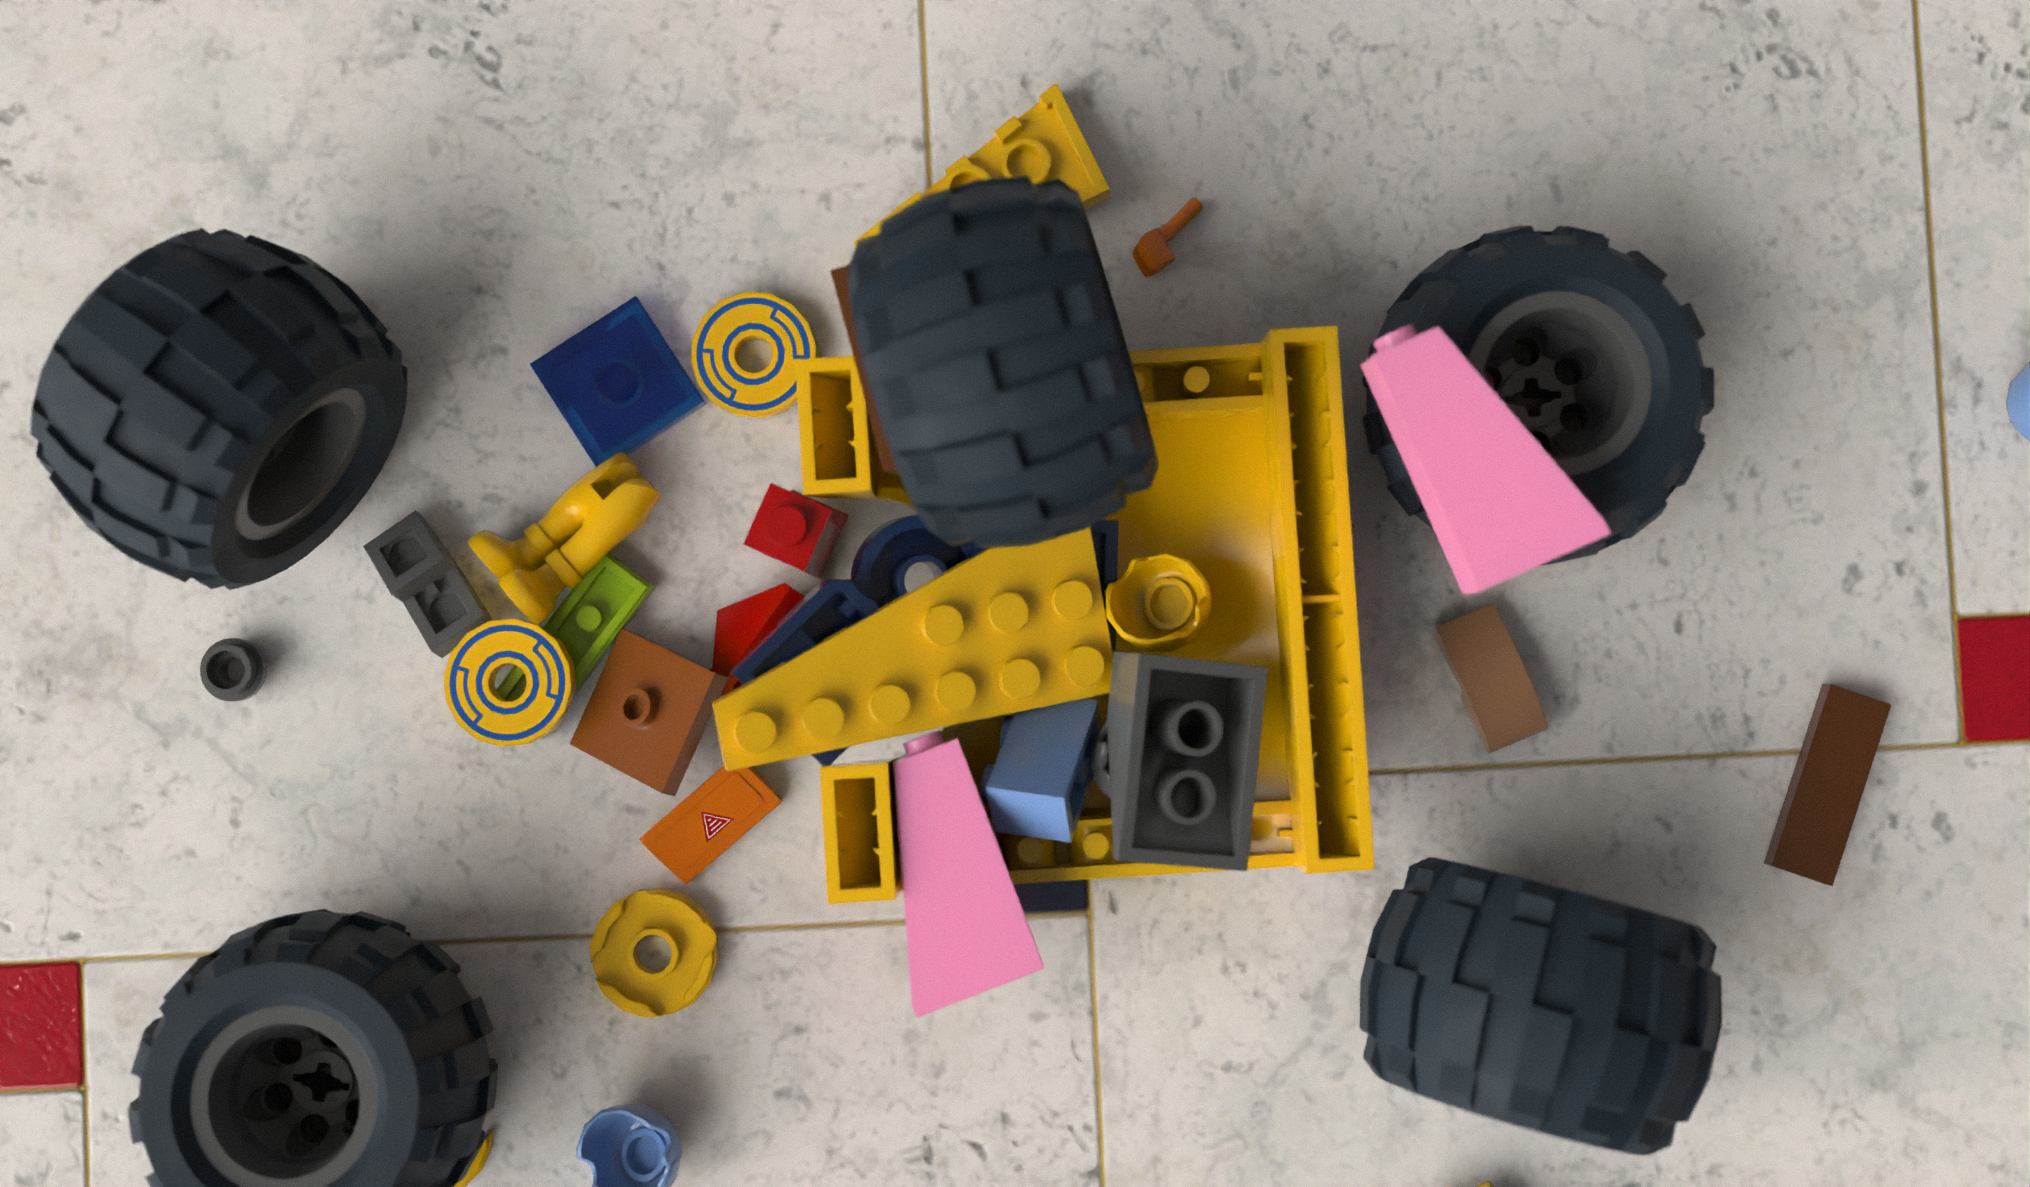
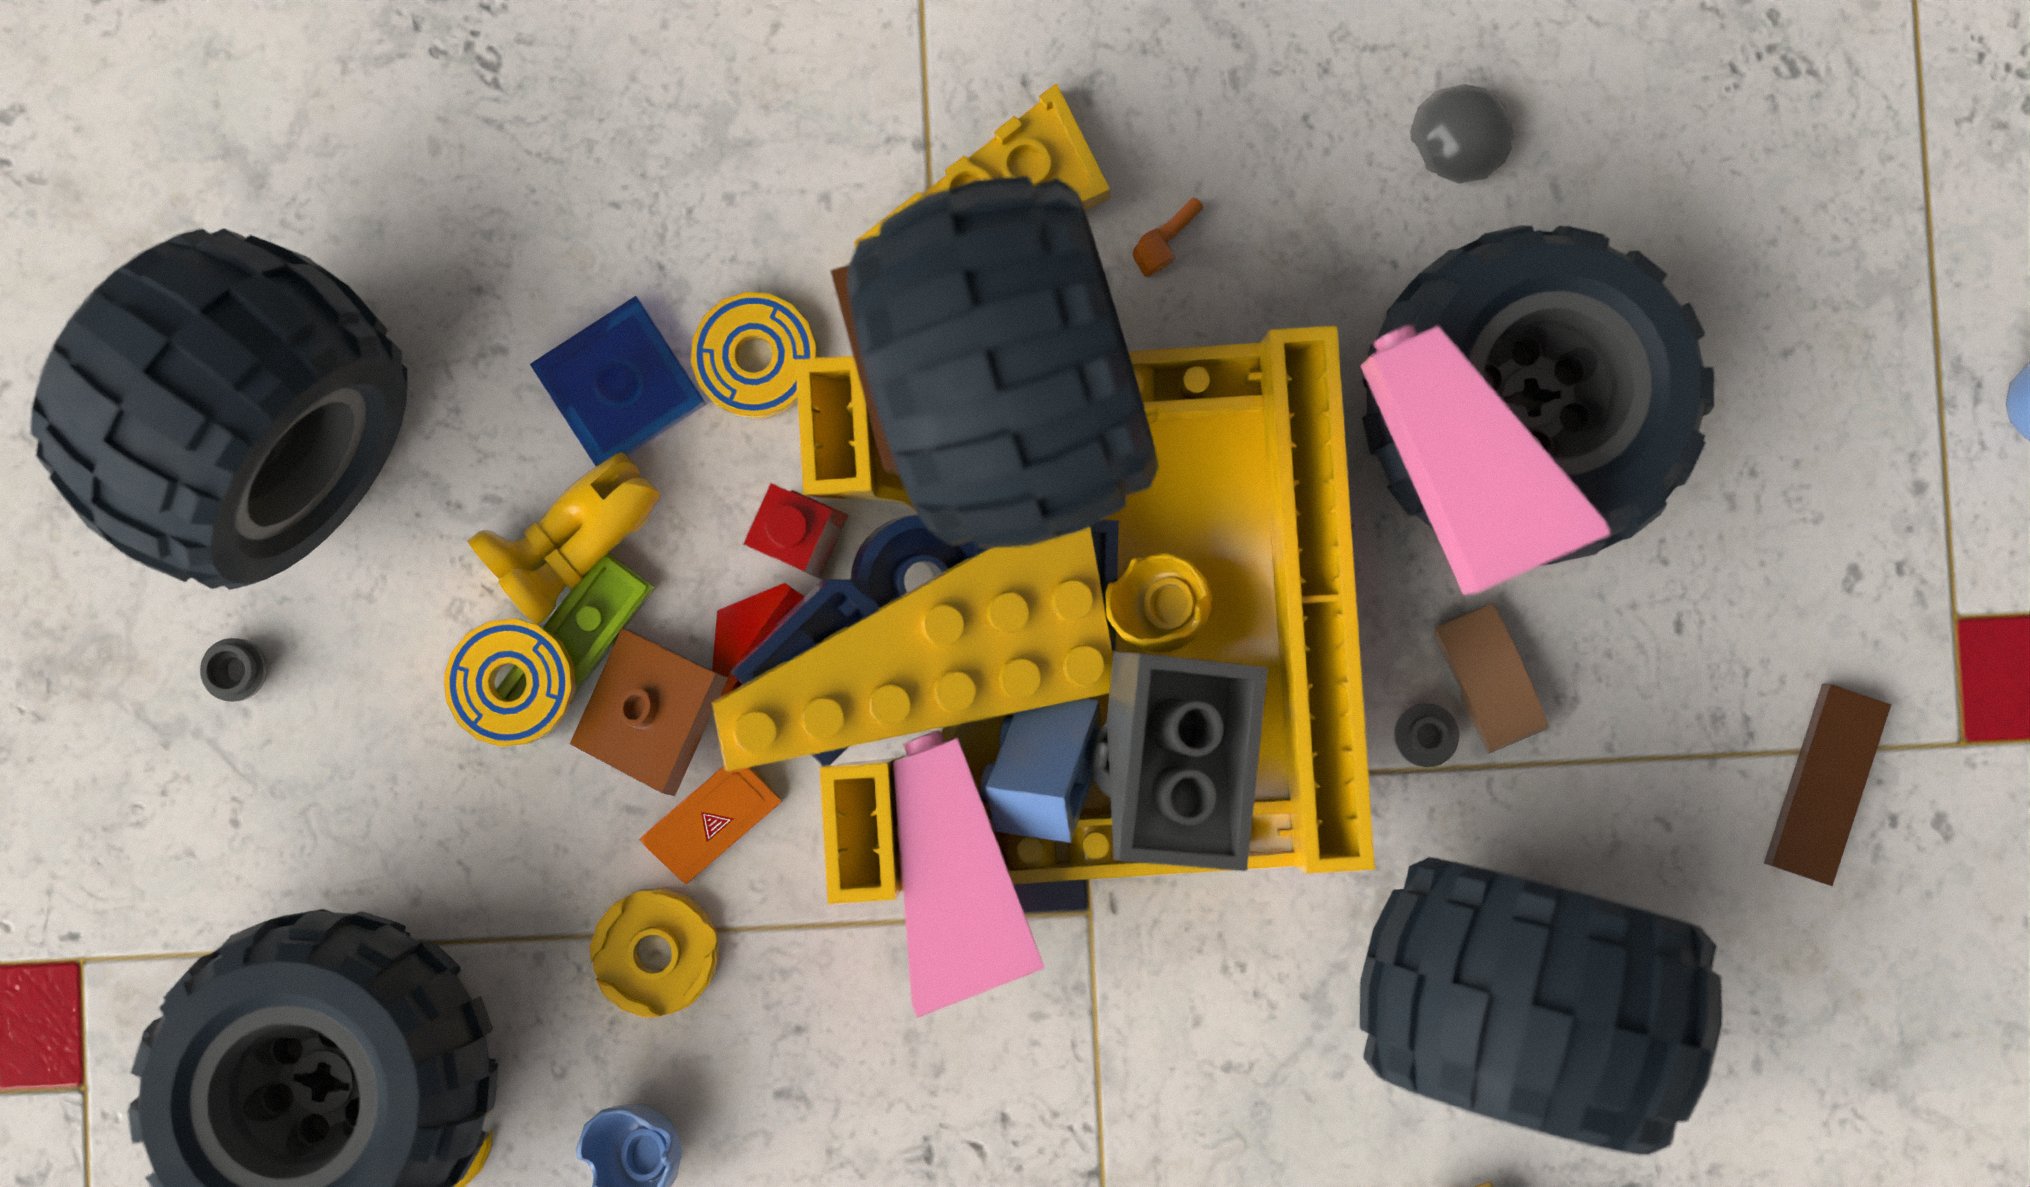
(427, 582): dark grey slope -> none
(1406, 735): none -> dark grey plate
(1462, 133): none -> dark grey hair

